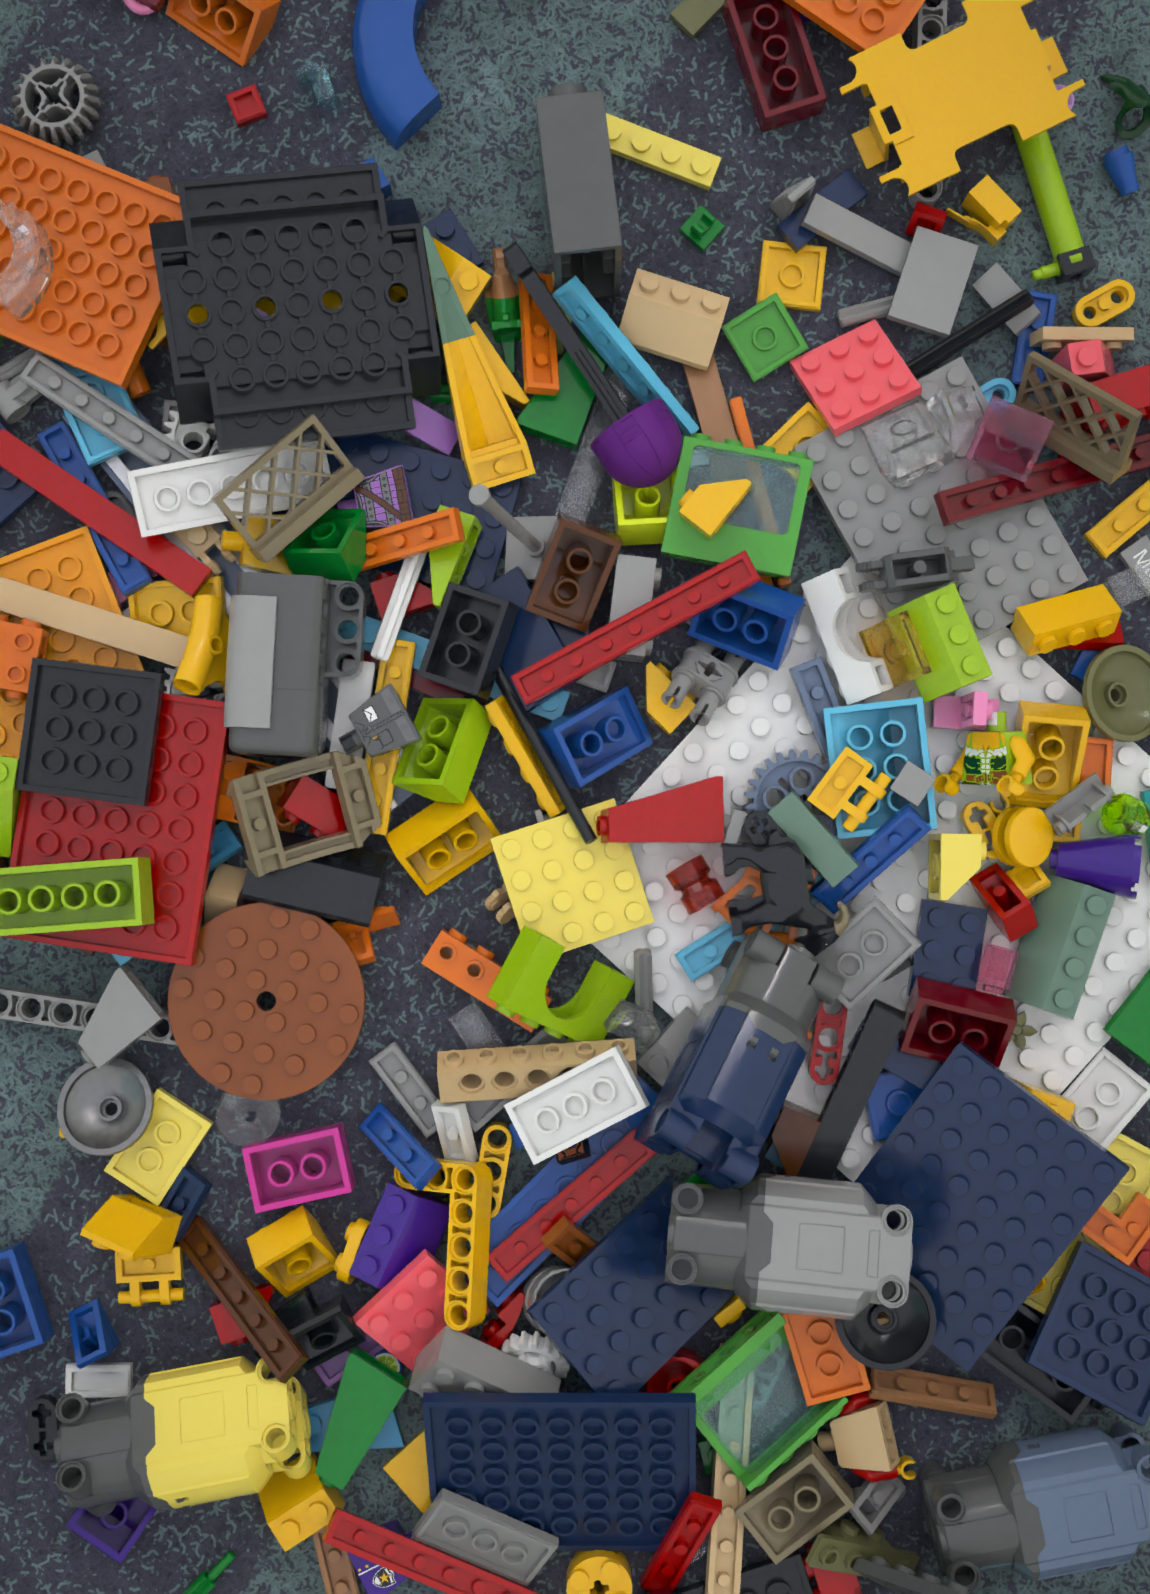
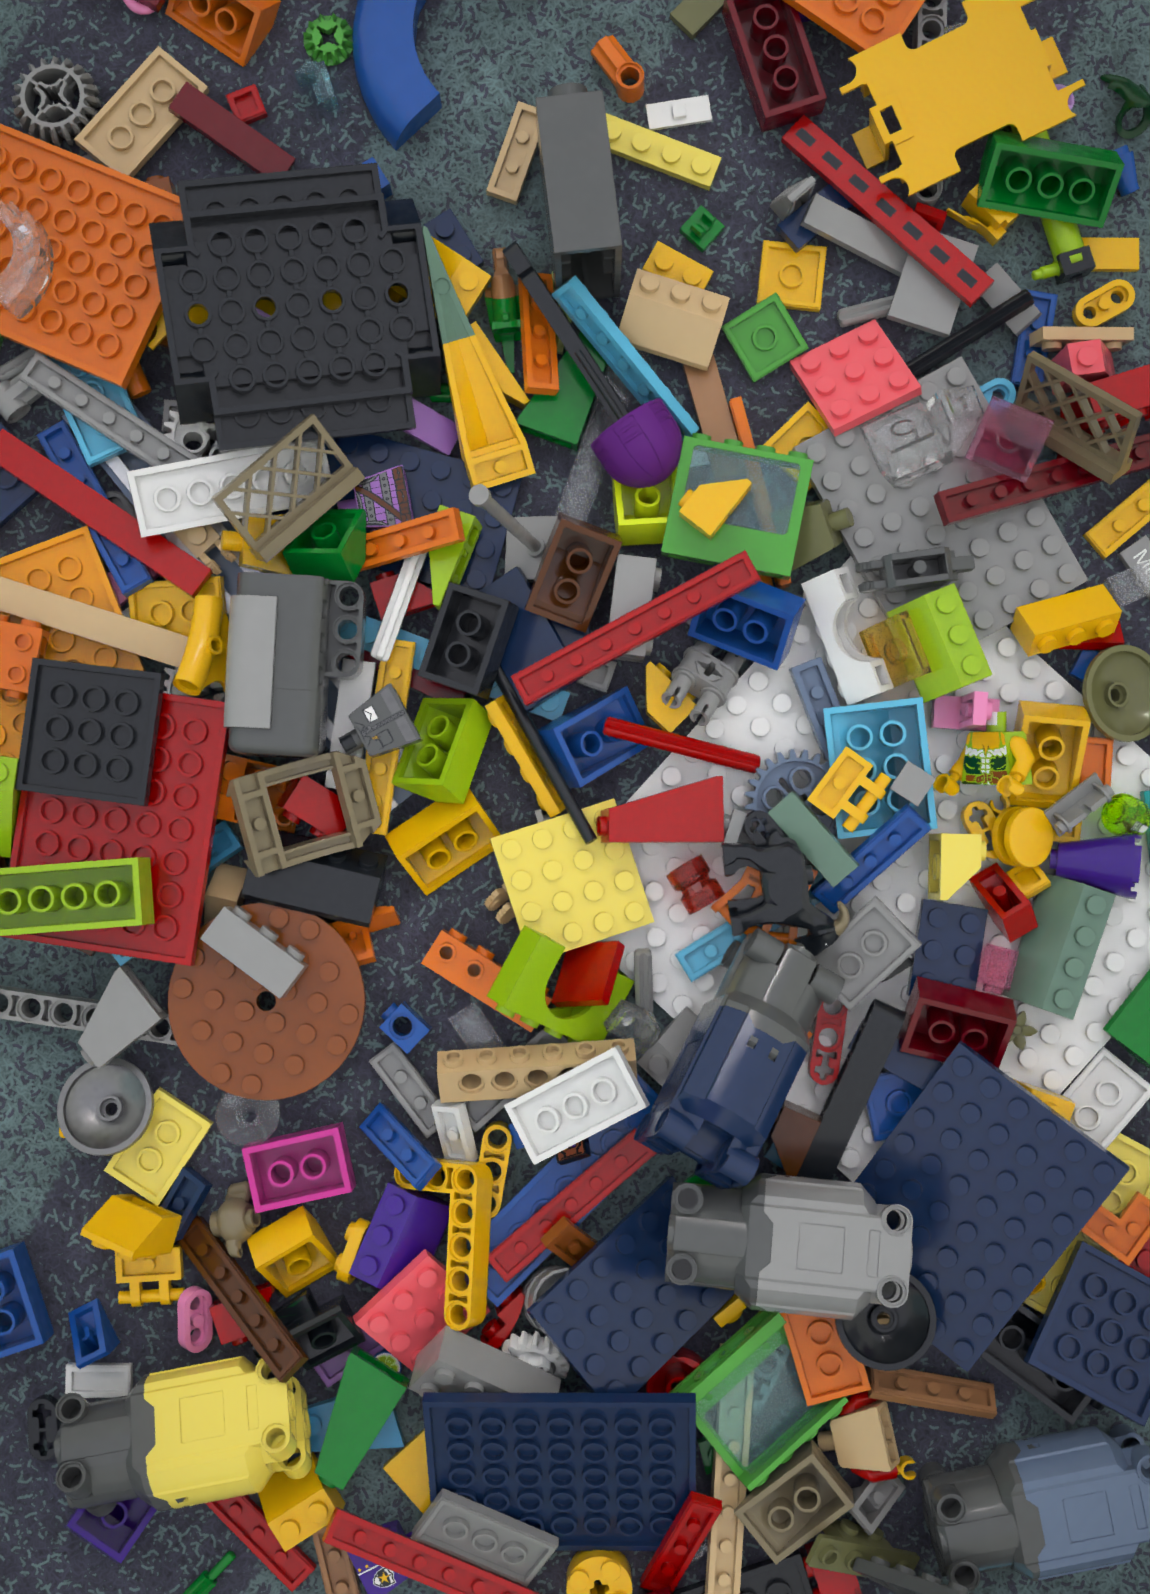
(138, 115): none -> tan plate
(194, 1317): none -> bright pink plate
(229, 132): none -> dark red tile
(235, 1218): none -> dark tan piece
(250, 1526): none -> red tile
(255, 950): none -> light grey brick
(329, 52): none -> bright green gear
(408, 1040): none -> blue brick
(515, 155): none -> tan plate
(588, 975): none -> red tile
(619, 67): none -> orange piece
(676, 266): none -> yellow plate
(678, 112): none -> white piece
(681, 744): none -> red axle
(820, 530): none -> olive torso
(887, 211): none -> red tile
(1048, 178): none -> green slope
(1114, 253): none -> yellow tile

